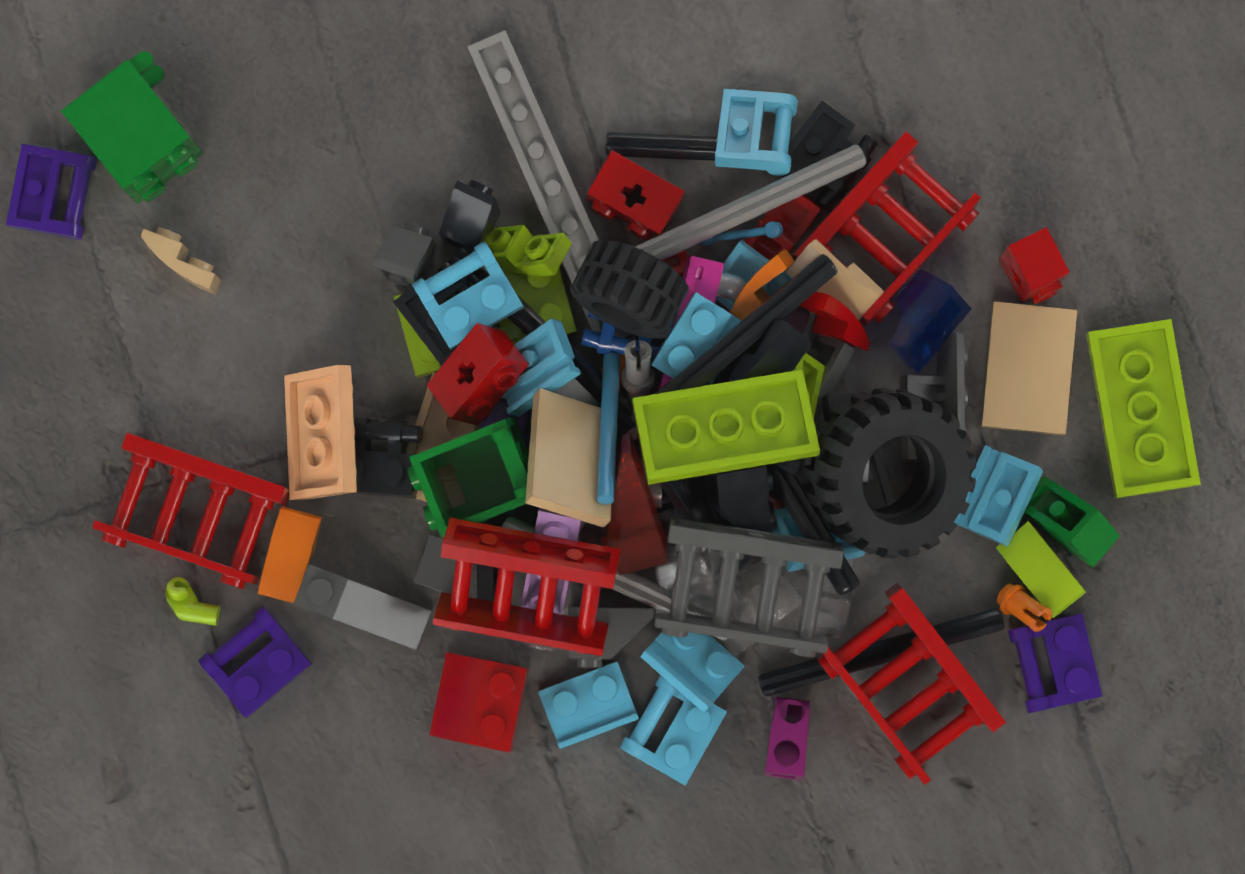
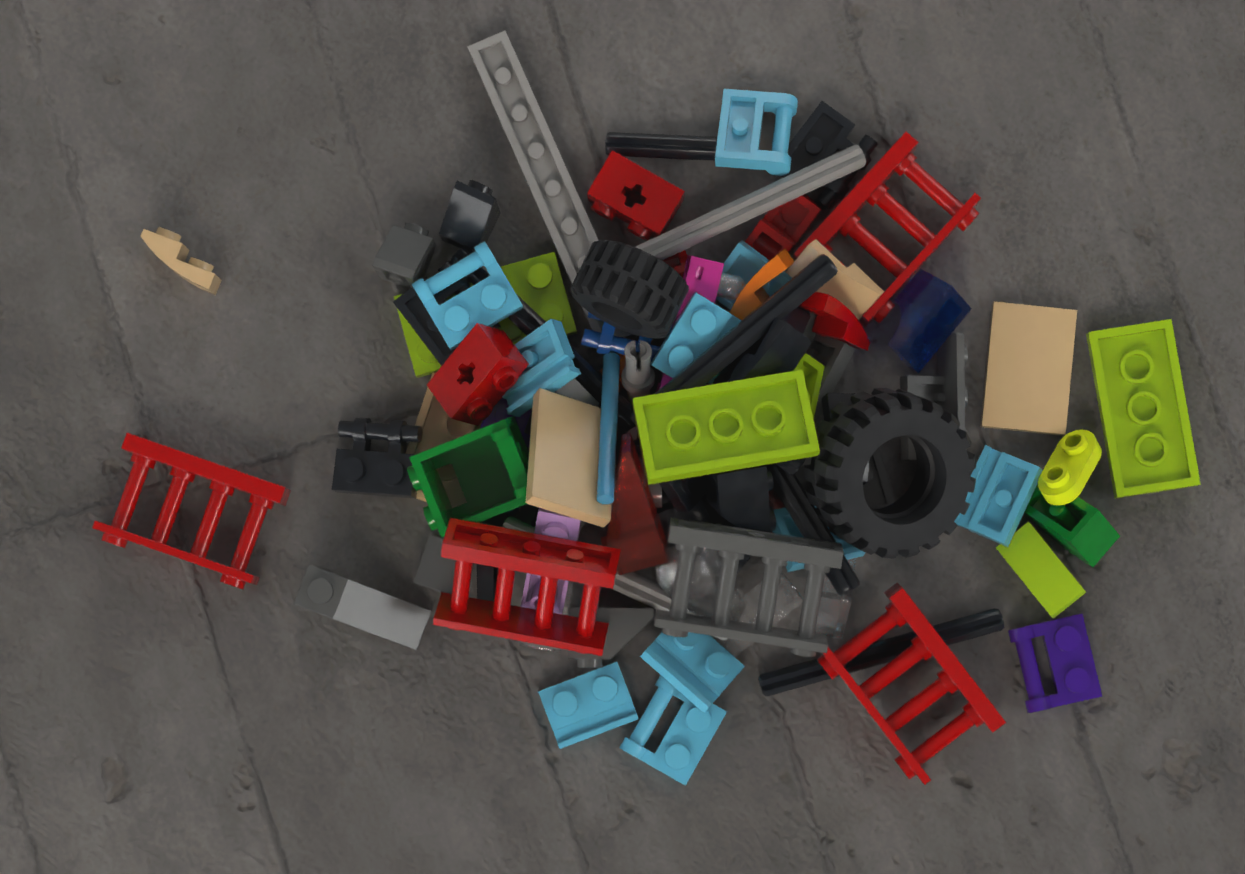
(37, 191): dark purple plate -> none
(133, 129): green container -> none
(186, 605): lime arm -> none
(265, 672): dark purple plate -> none
(289, 553): orange slope -> none
(320, 433): light nougat plate -> none
(479, 702): red slope -> none
(527, 254): lime slope -> none
(772, 230): dark azure hinge -> none
(788, 739): magenta leg -> none
(1015, 601): orange pin -> none
(1034, 267): red brick -> none
(1069, 467): none -> neon yellow plate

